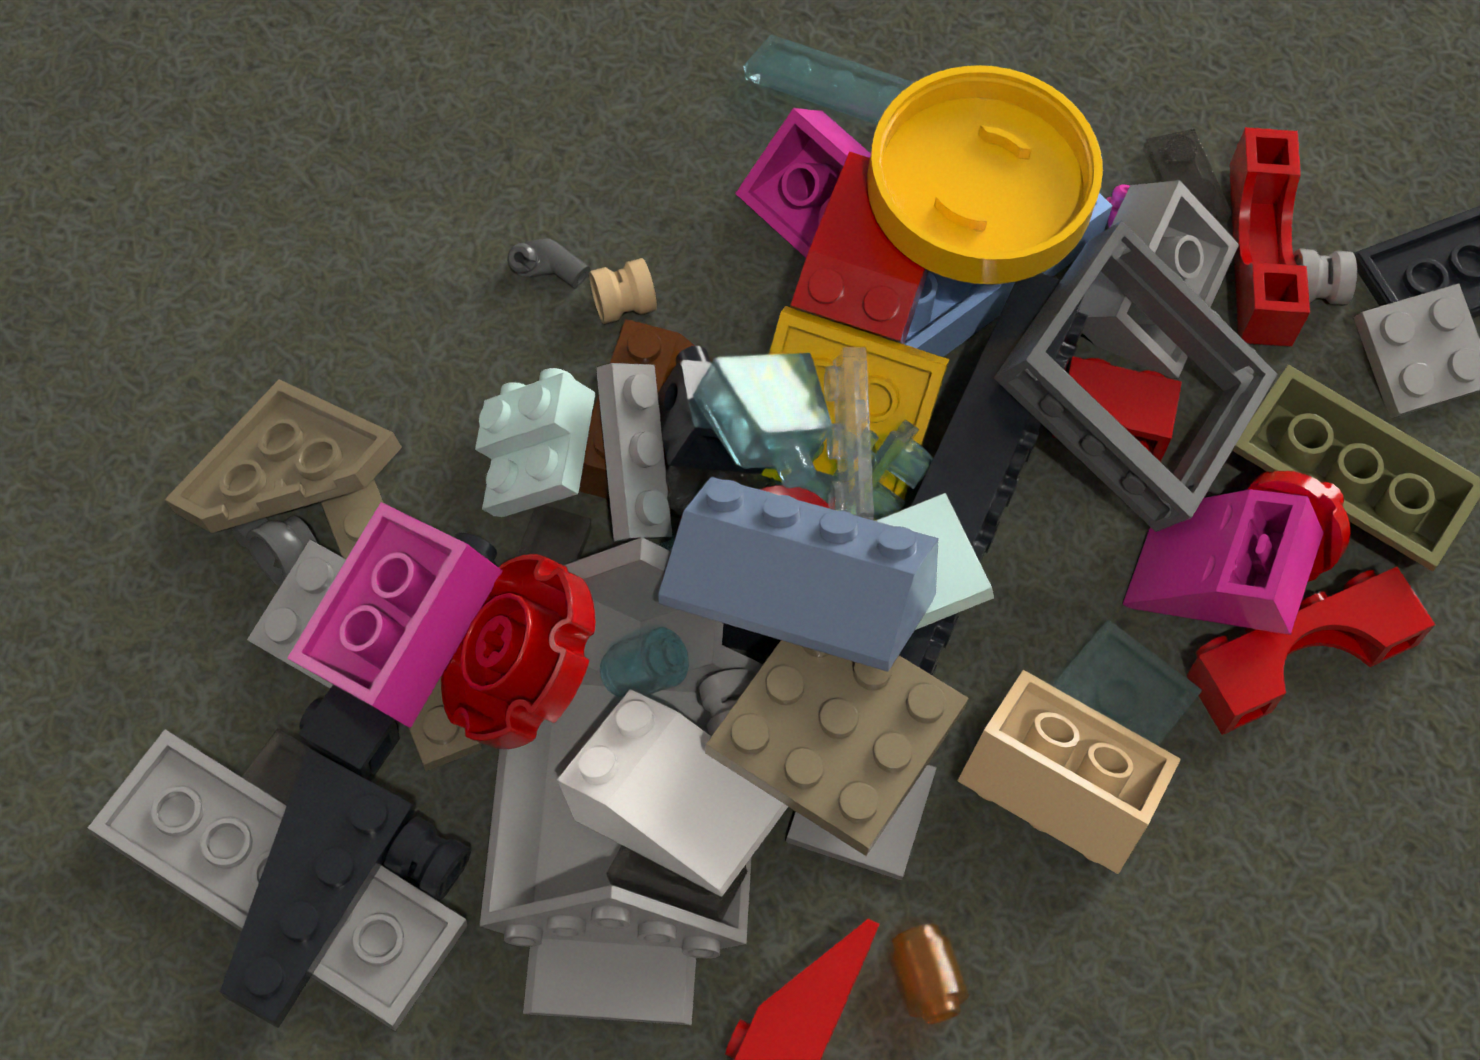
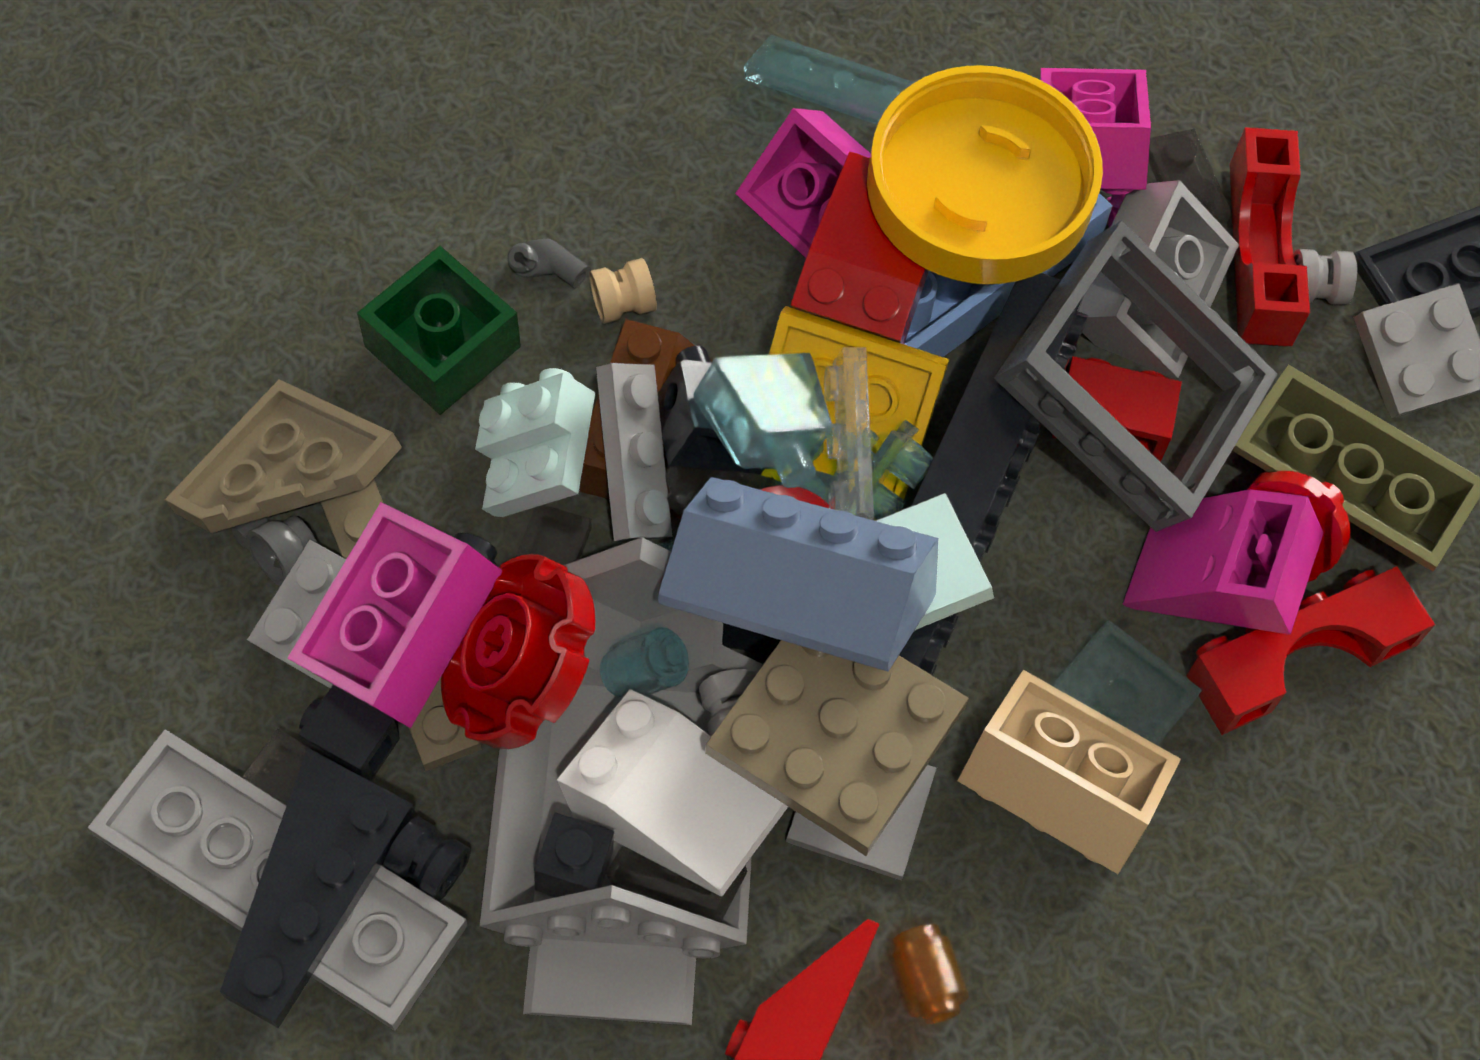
(439, 329): none -> dark green brick
(573, 857): none -> black brick
(1119, 115): none -> dark pink slope

